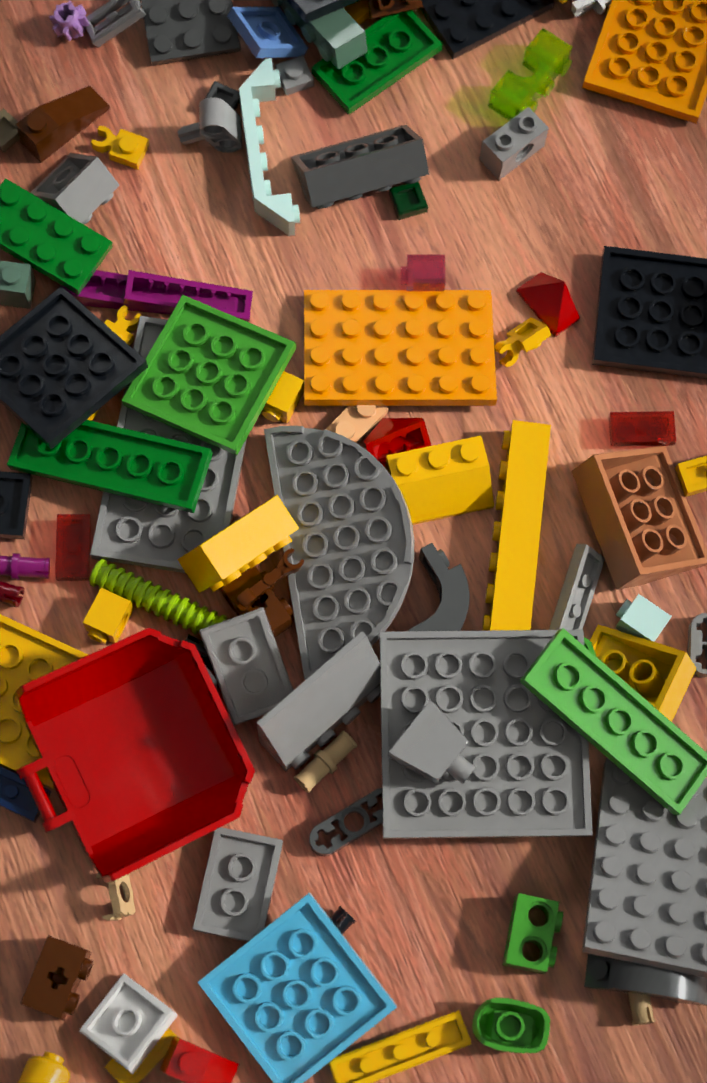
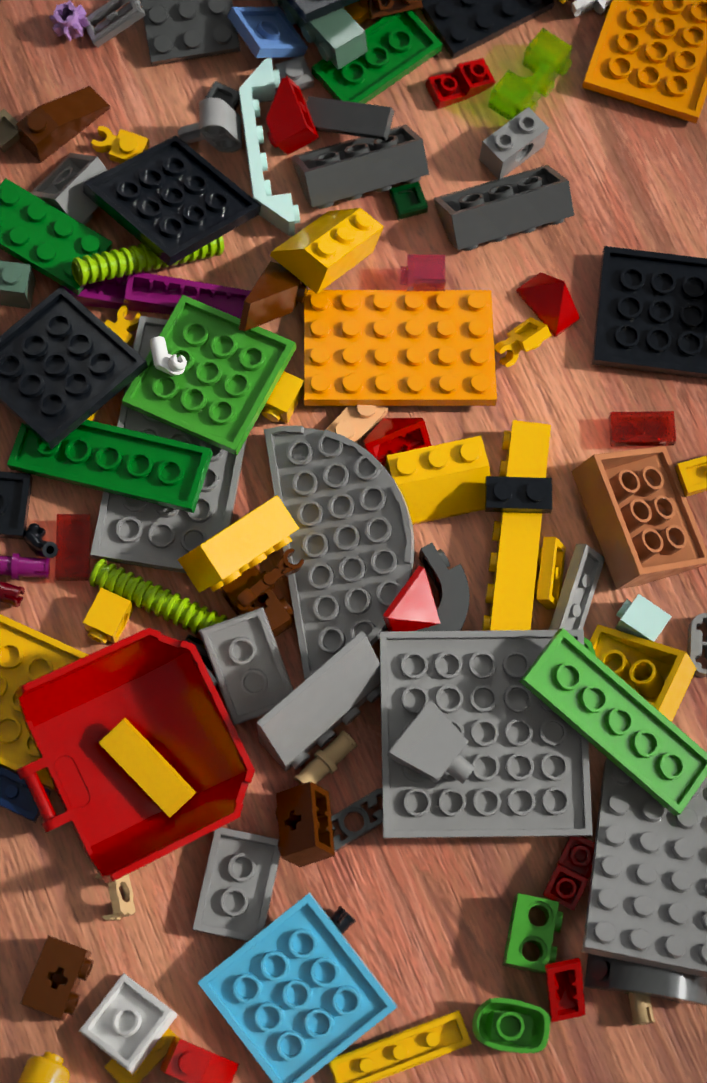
(41, 548): none -> black arm
(131, 260): none -> lime piece
(147, 767): none -> yellow tile
(166, 362): none -> white arm
(171, 199): none -> black plate
(272, 297): none -> reddish brown slope
(290, 119): none -> red slope
(304, 824): none -> reddish brown brick
(329, 247): none -> yellow slope
(350, 117): none -> dark grey tile
(413, 606): none -> slope
(463, 83): none -> red slope
(505, 207): none -> dark grey slope
(518, 494): none -> black plate
(551, 563): none -> yellow plate
(565, 989): none -> red slope
(571, 872): none -> red slope

